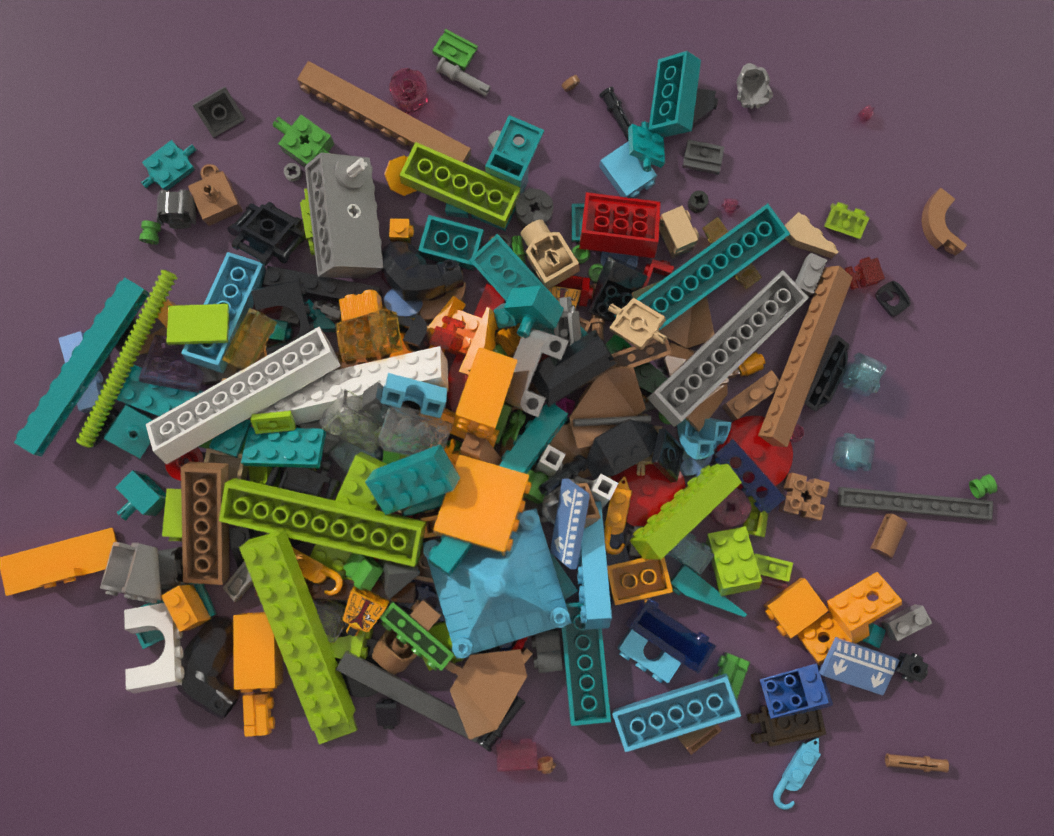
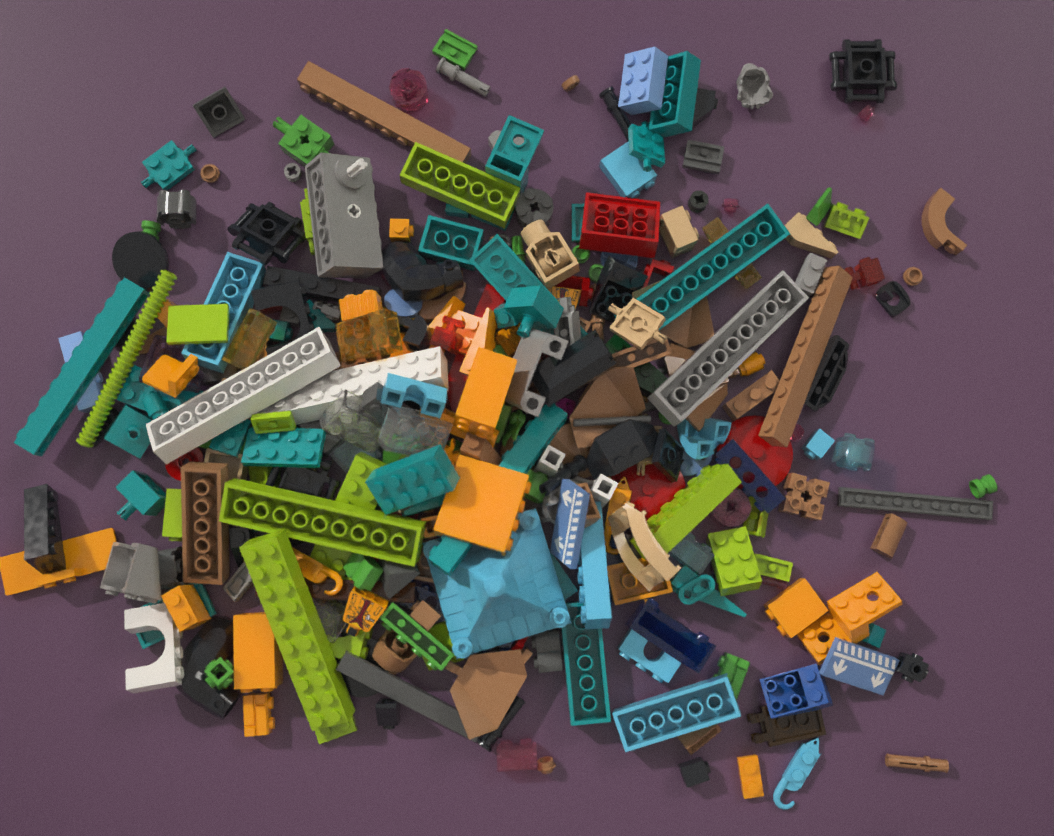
(43, 530): none -> black wedge
(139, 258): none -> black tile
(154, 404): none -> teal brick
(171, 375): none -> light orange bracket
(215, 198): medium nougat brick -> none
(216, 667): none -> bright green brick
(392, 176): light orange piece -> none
(643, 81): none -> light blue brick
(659, 567): none -> tan wedge
(694, 771): none -> black brick
(695, 589): none -> teal plate
(750, 776): none -> light orange plate
(817, 444): none -> medium azure brick
(820, 208): none -> bright green slope
(863, 70): none -> black brick
(863, 375): clear light blue brick -> none
(906, 622): light grey piece -> none
(912, 276): none -> medium nougat plate

